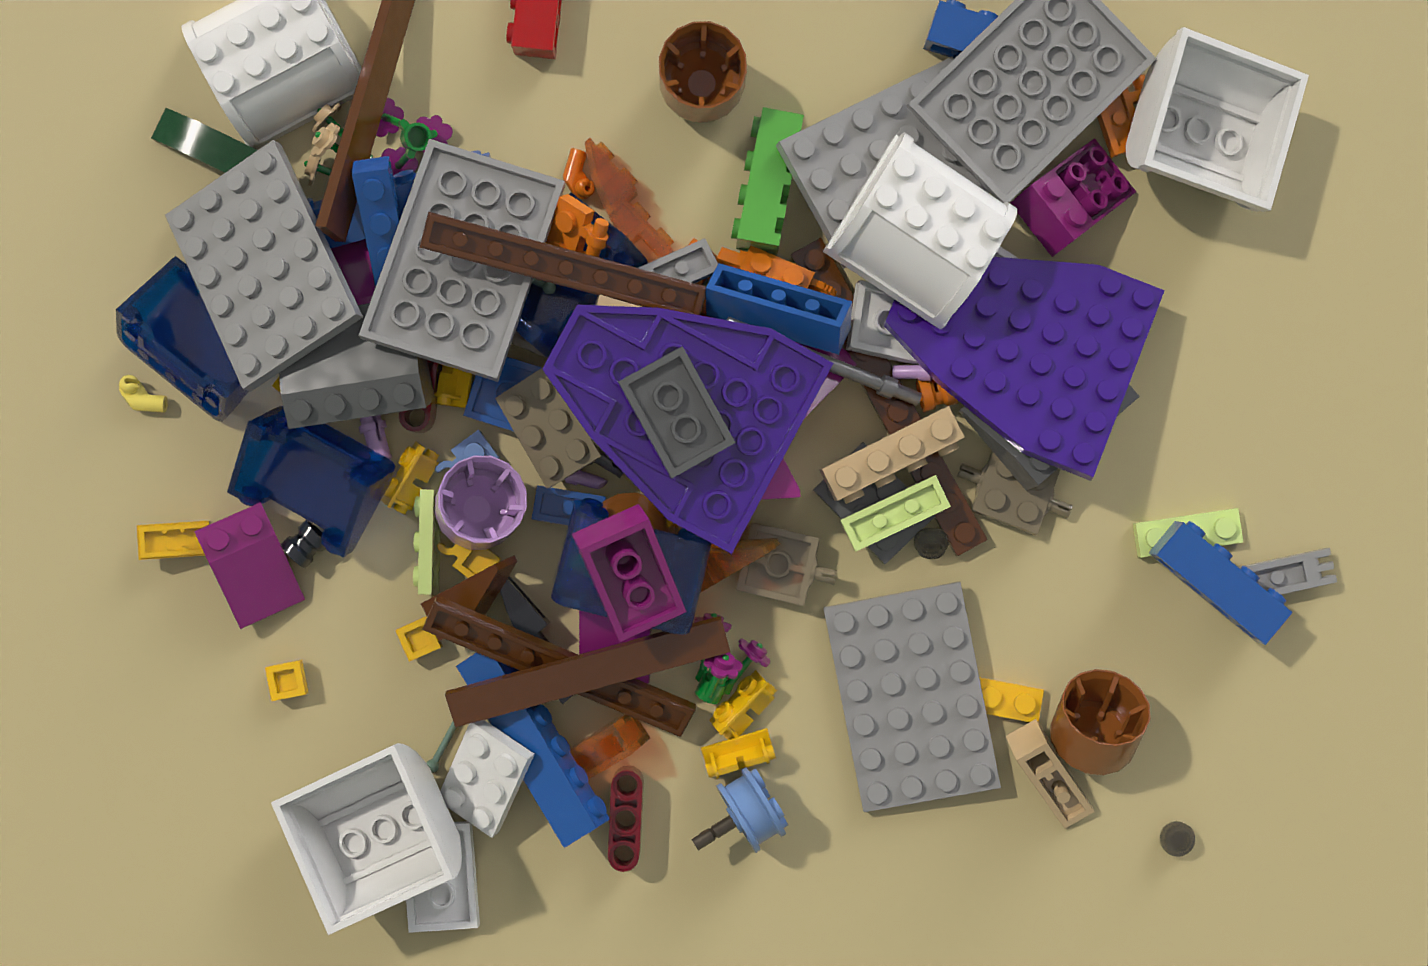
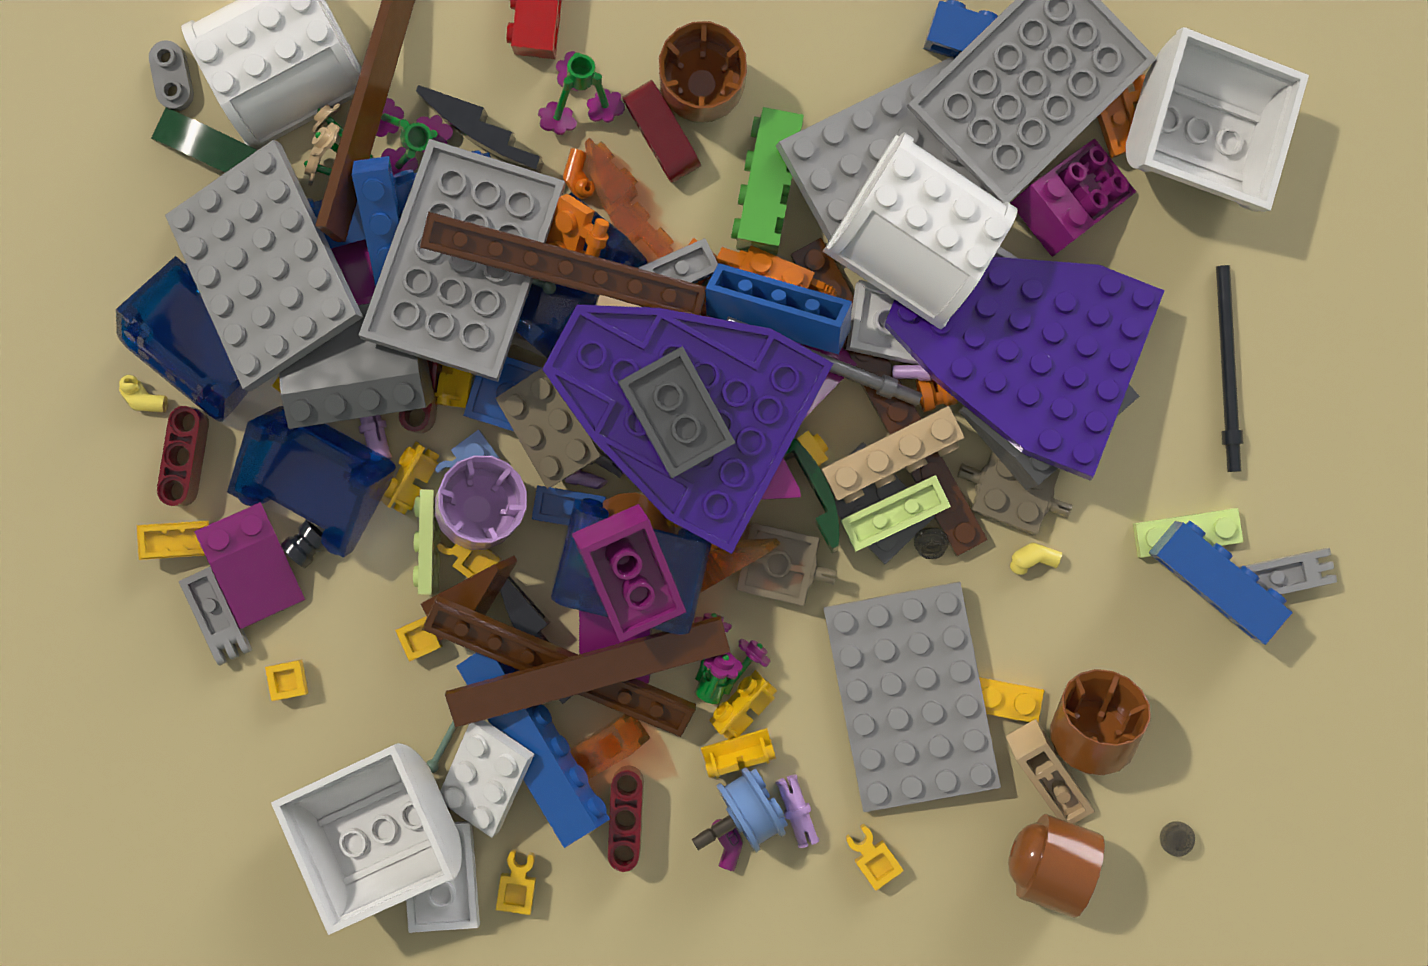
(170, 74): none -> light grey plate
(170, 469): none -> dark red beam
(214, 615): none -> light grey hinge
(471, 123): none -> black slope
(517, 889): none -> yellow plate
(579, 73): none -> plant
(661, 131): none -> dark red beam
(732, 844): none -> magenta arm
(797, 811): none -> lavender pin
(815, 446): none -> yellow plate
(828, 522): none -> dark green slope
(876, 861): none -> yellow plate
(1031, 555): none -> light yellow arm
(1056, 864): none -> dark orange piece
(1232, 436): none -> black bar

